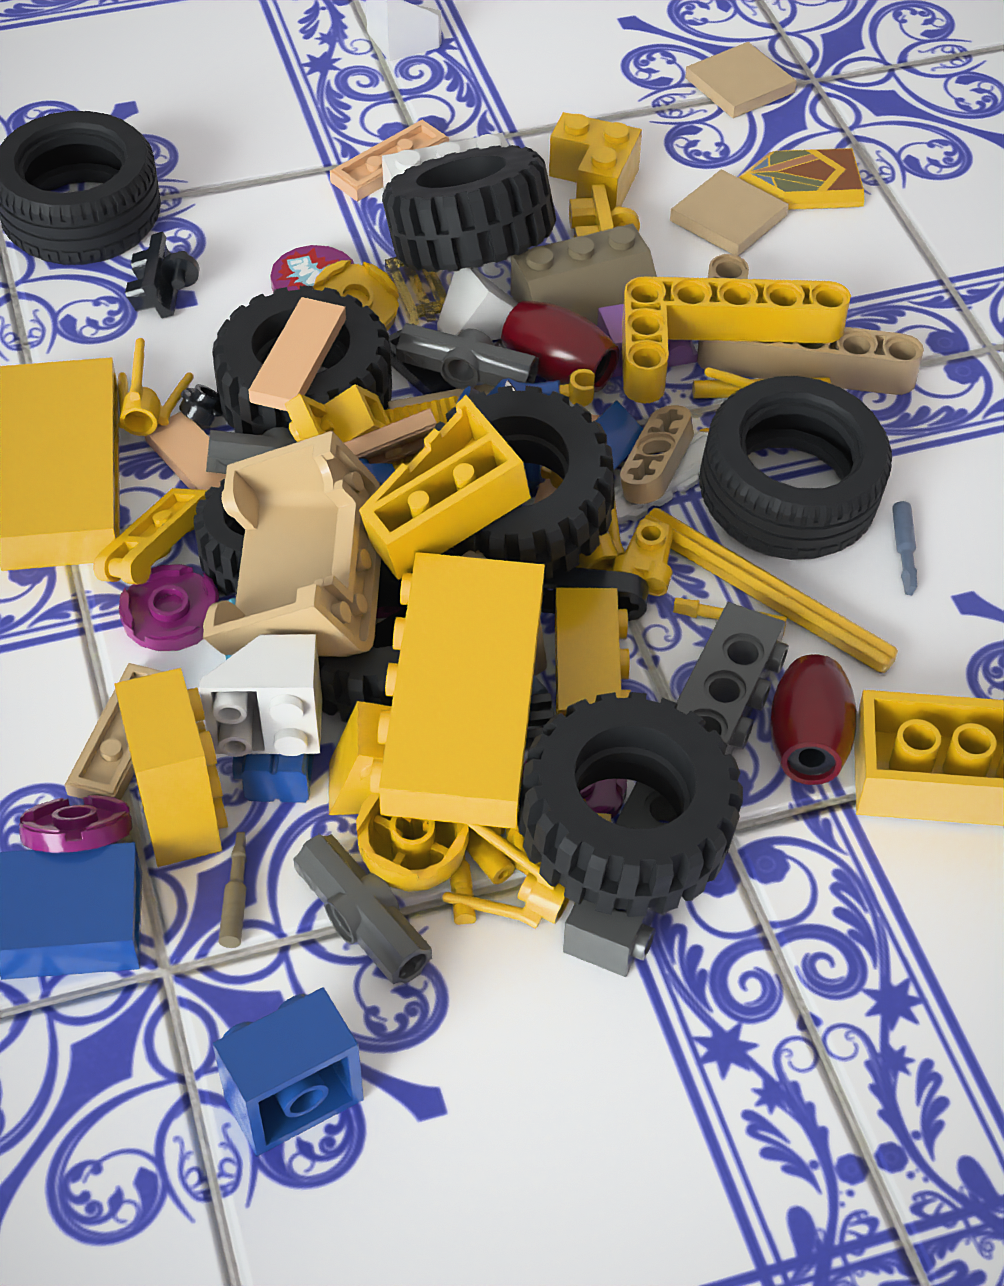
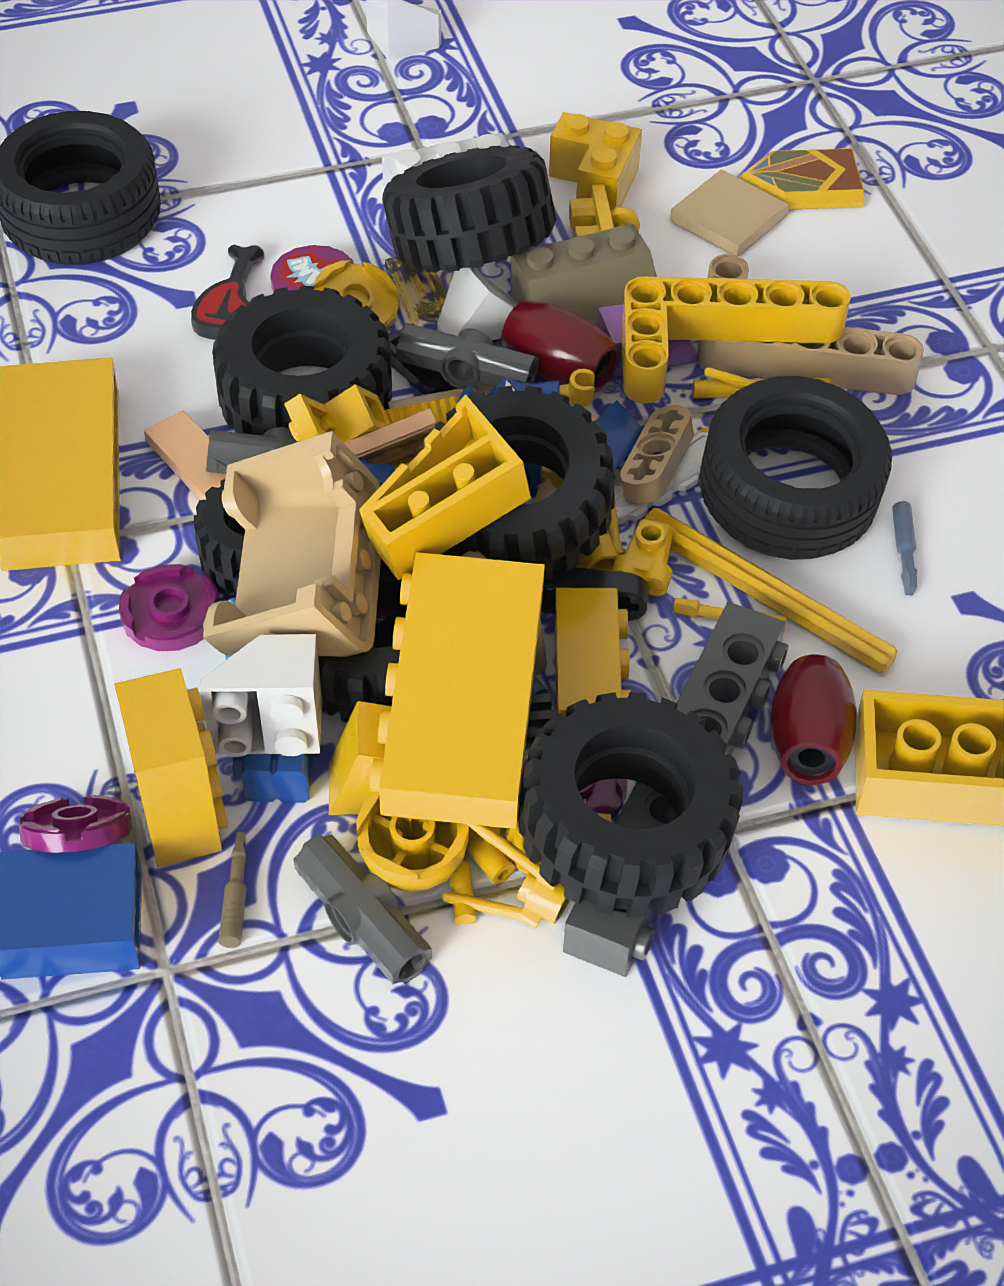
(105, 760): tan tile -> none
(140, 406): yellow plant -> none
(149, 538): yellow plate -> none
(160, 276): black hips -> none
(201, 404): black plate -> none
(224, 297): none -> black piece
(289, 1070): blue brick -> none
(297, 353): light nougat tile -> none
(364, 172): light nougat tile -> none
(740, 79): tan tile -> none

